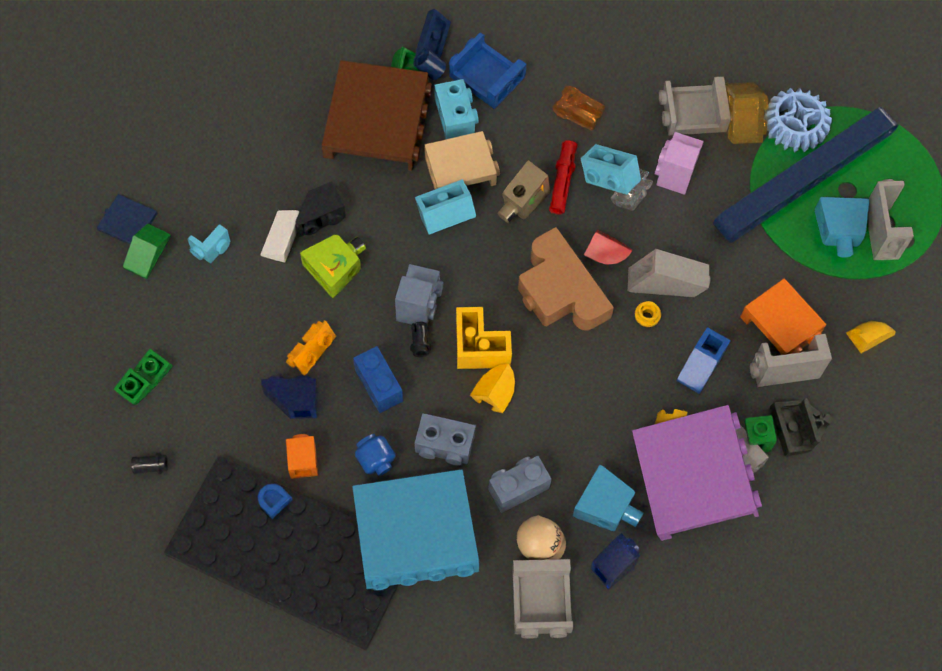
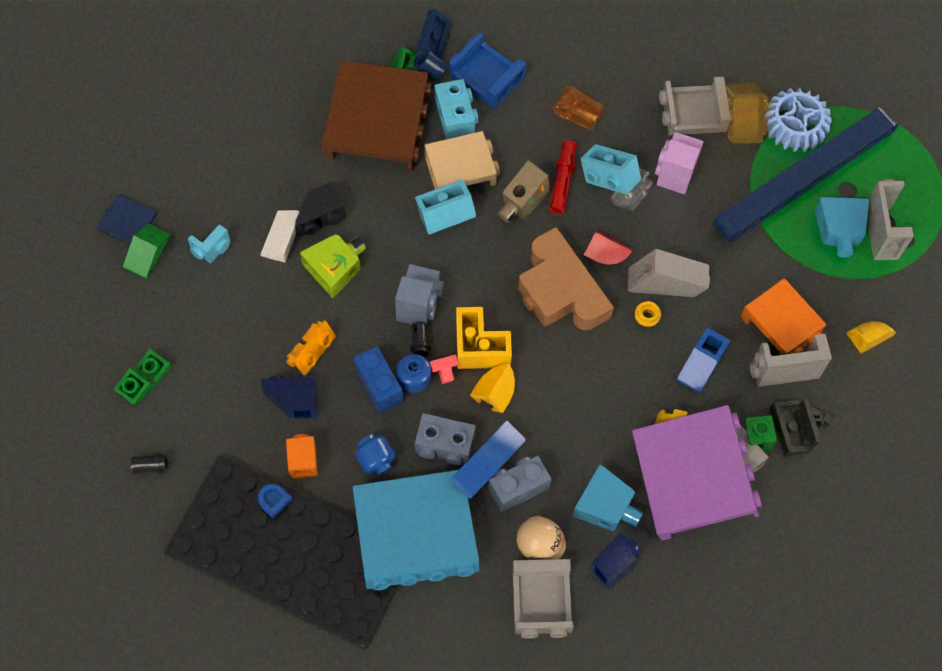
(413, 373): none -> blue head
(443, 367): none -> coral tile
(488, 459): none -> blue slope

